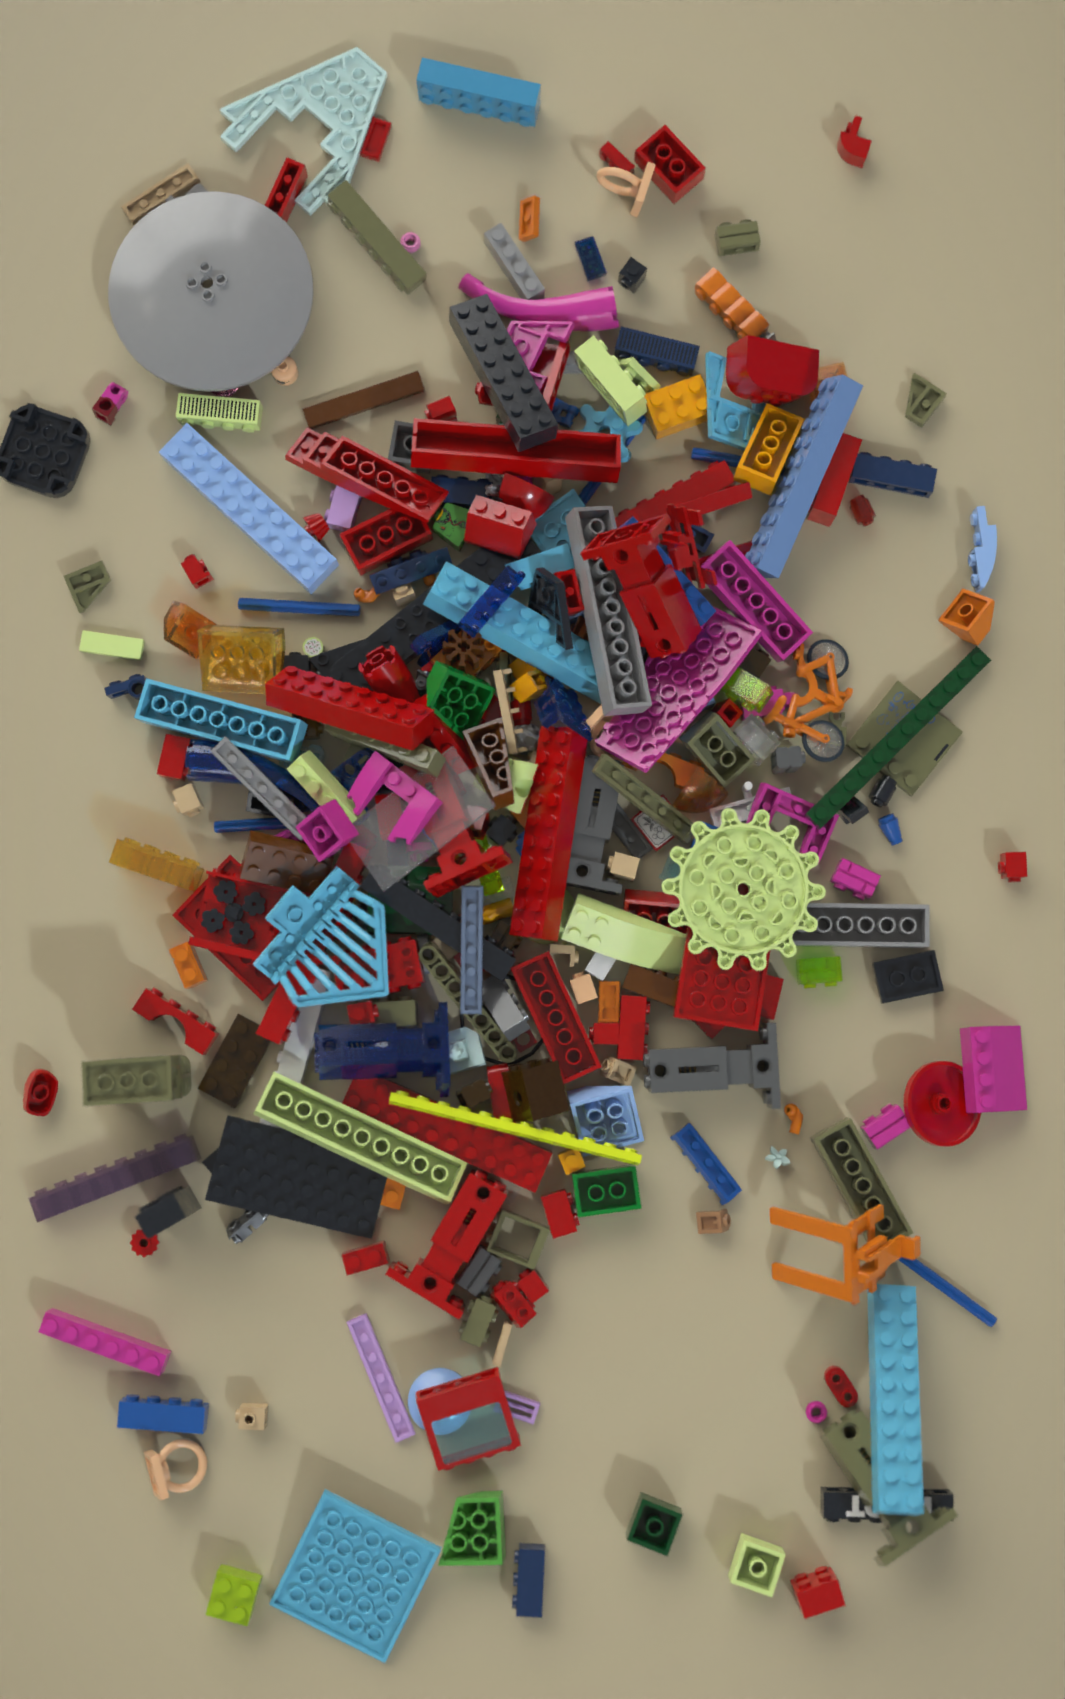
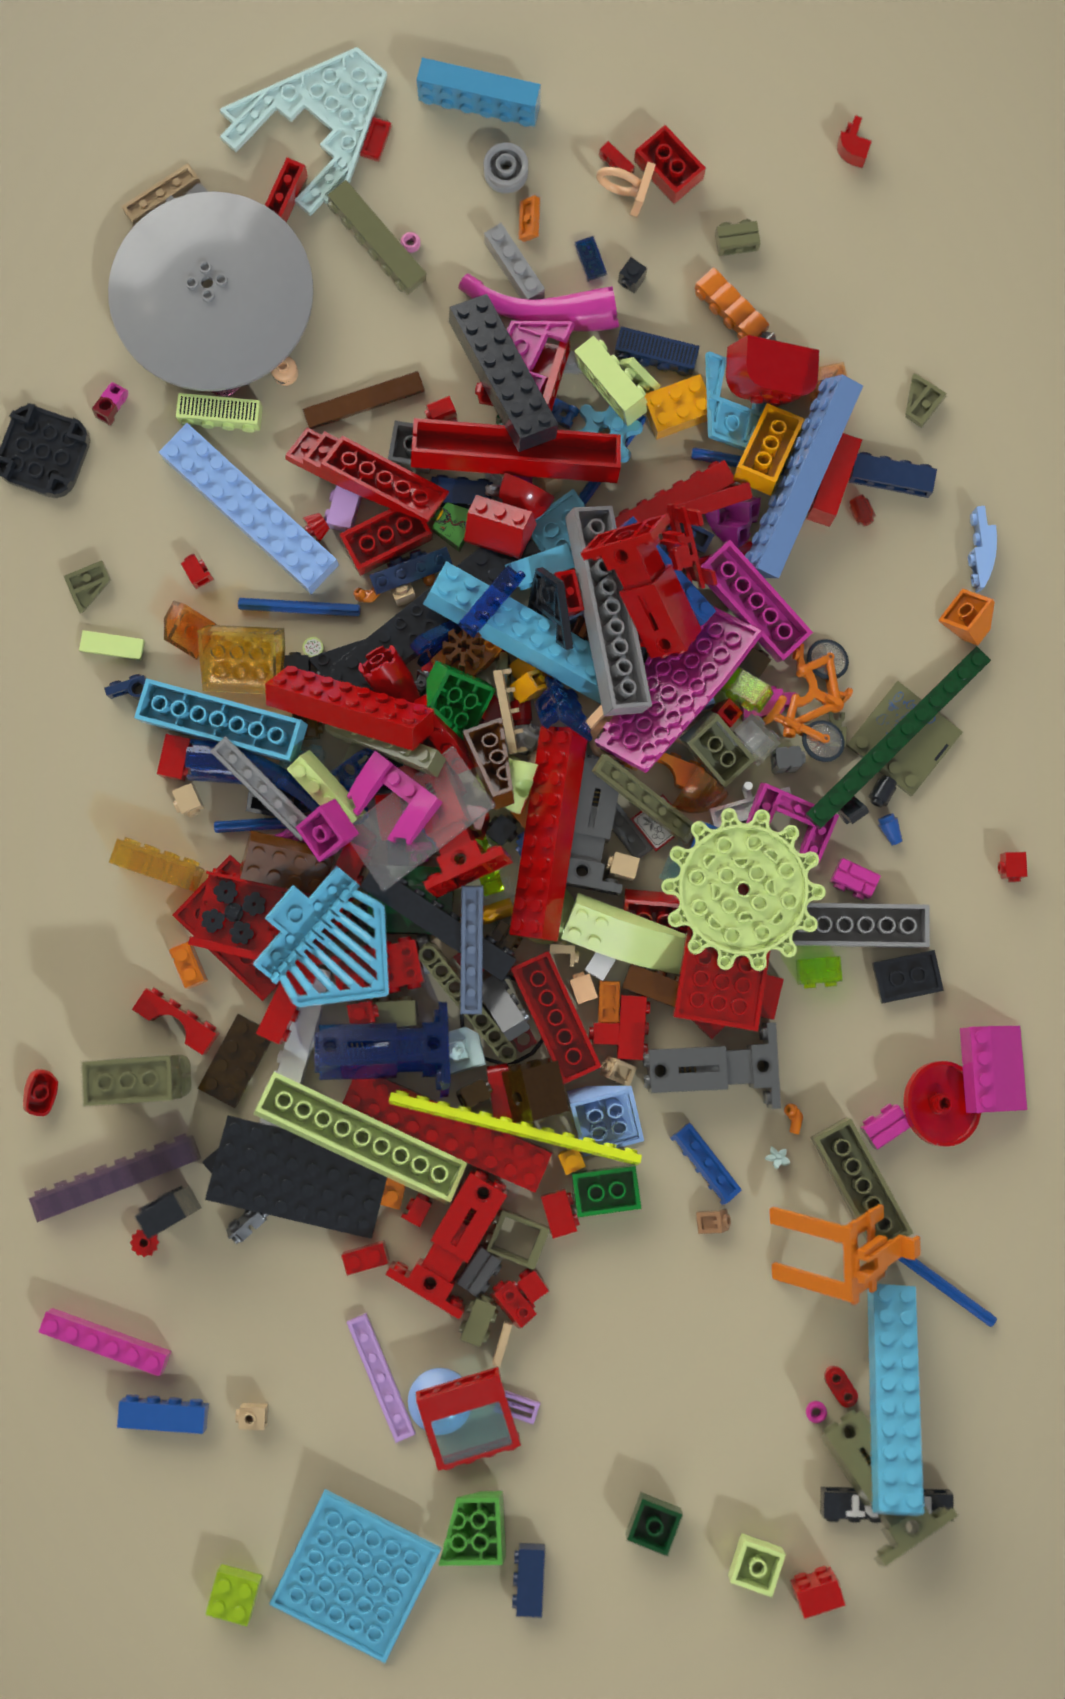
(159, 1470): light nougat tile -> none
(417, 1209): none -> red brick
(505, 155): none -> light grey wheel
(735, 520): none -> magenta brick

